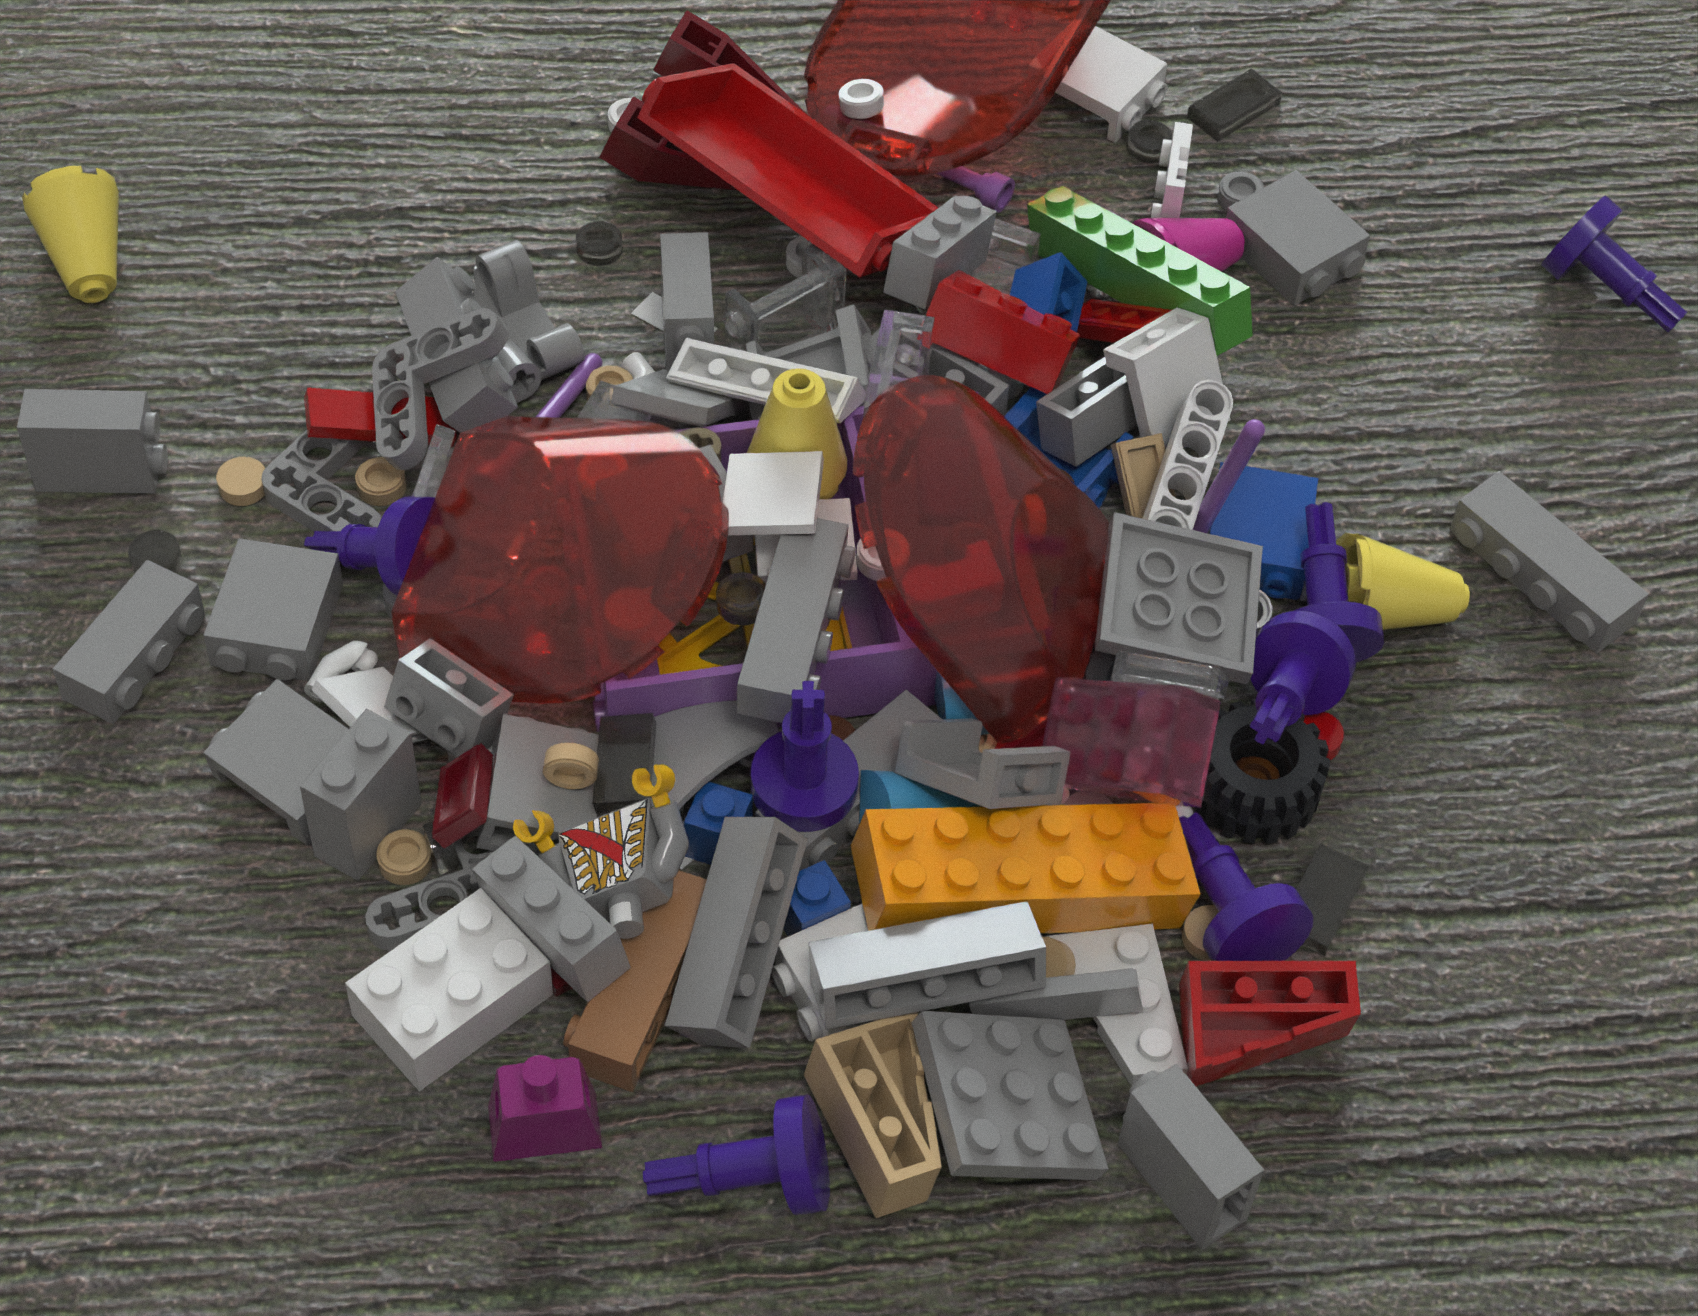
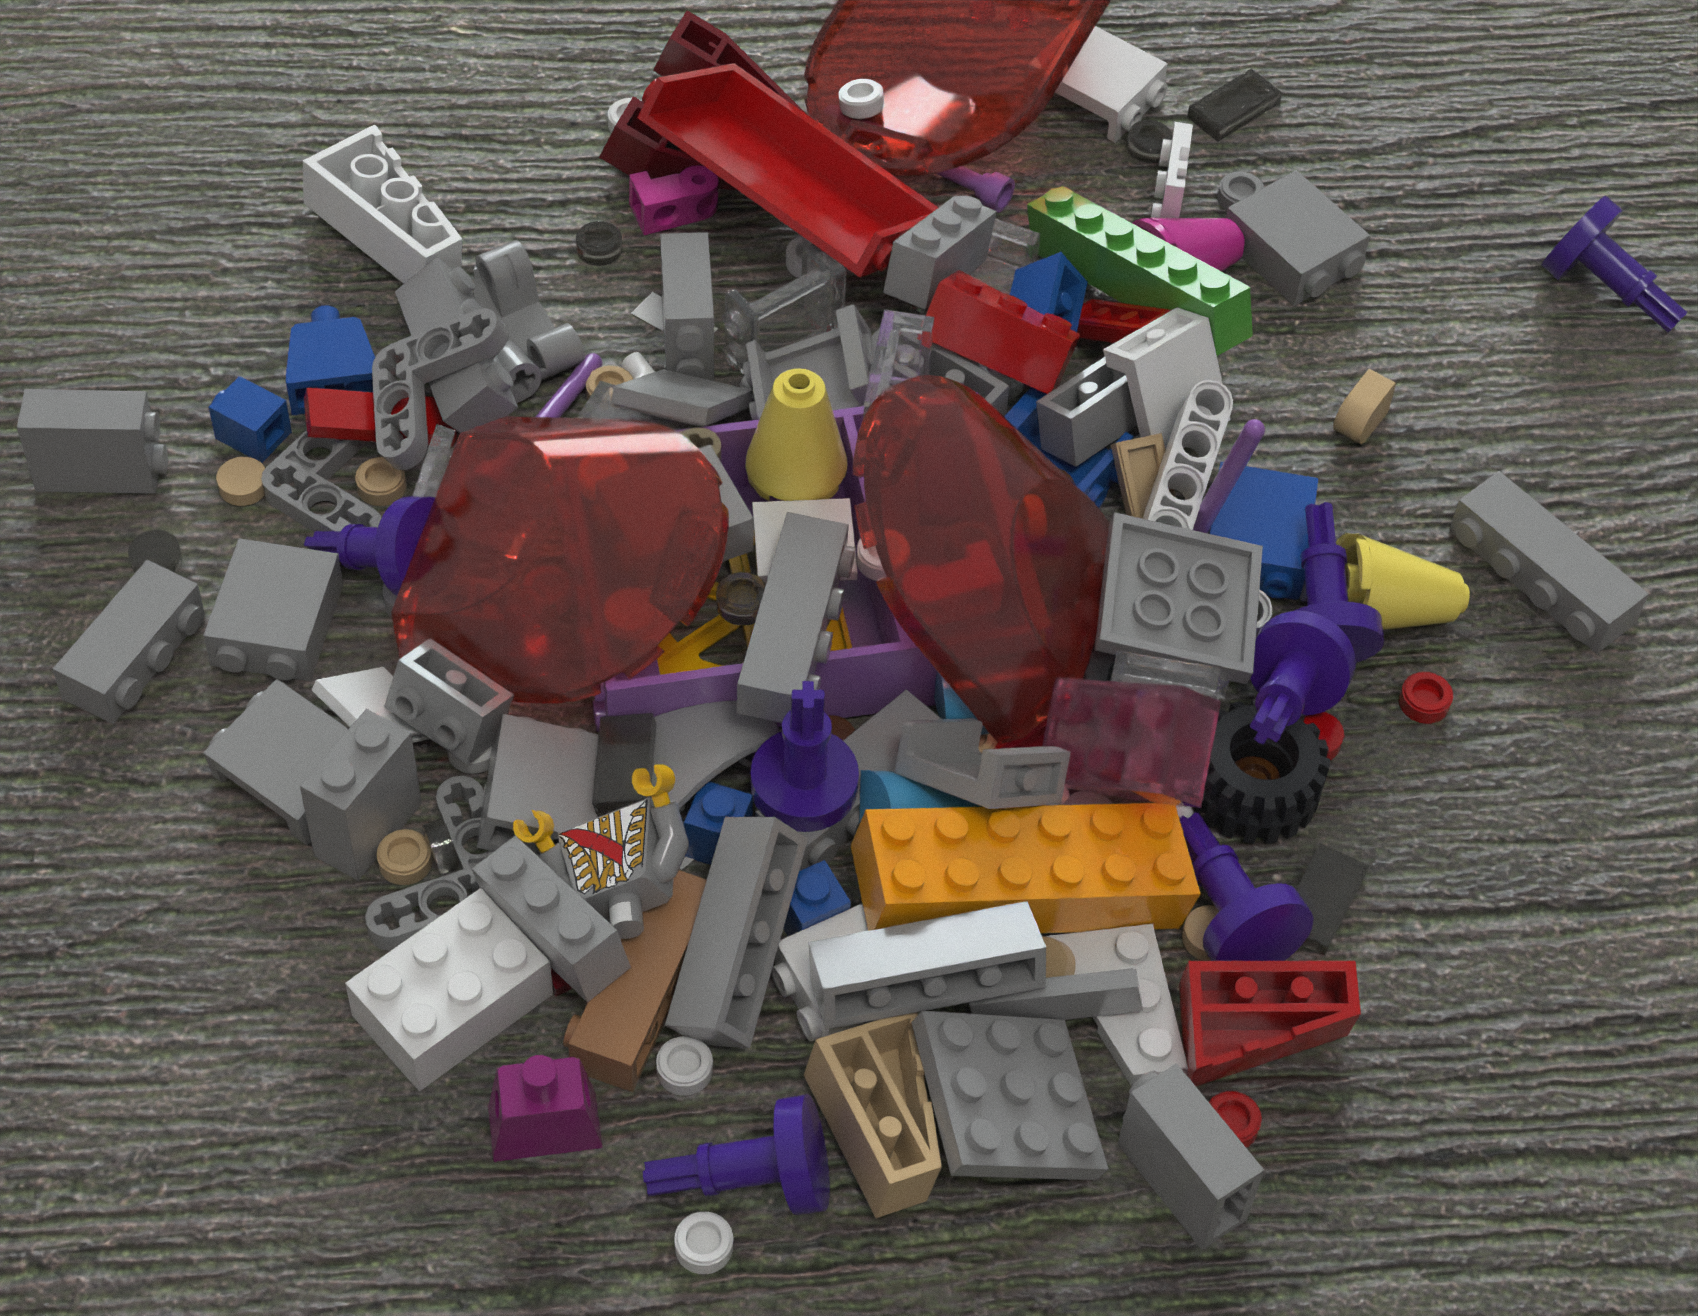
(78, 228): light yellow cone -> none
(250, 419): none -> blue brick
(328, 355): none -> blue torso
(352, 655): white arm -> none
(378, 206): none -> white wedge
(462, 795): dark red tile -> none
(570, 765): tan tile -> none
(673, 198): none -> dark pink leg
(684, 1065): none -> white tile
(703, 1242): none -> white tile
(752, 376): white slope -> none
(773, 492): white piece -> none
(1239, 1114): none -> red tile
(1365, 406): none -> tan piece
(1425, 697): none -> red tile

